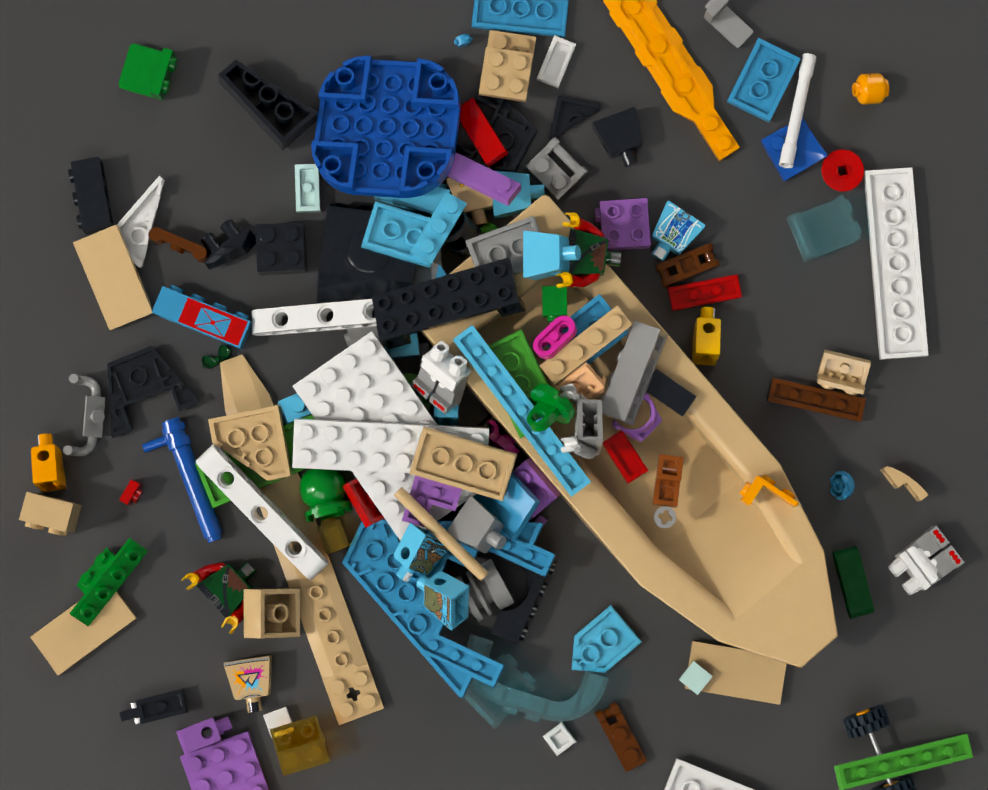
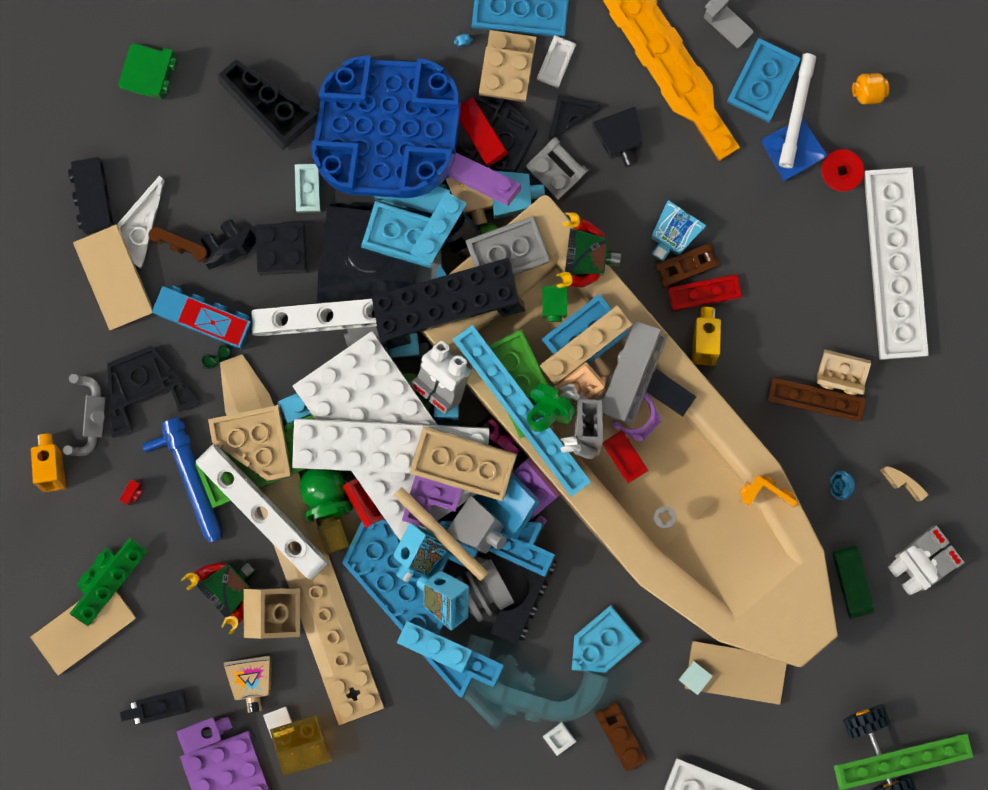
(50, 512): tan brick -> none
(435, 647): none -> medium azure plate
(546, 254): medium azure torso -> none
(552, 336): dark pink plate -> none
(624, 223): medium lavender brick -> none
(667, 480): dark orange slope -> none
(824, 228): clear light blue panel -> none

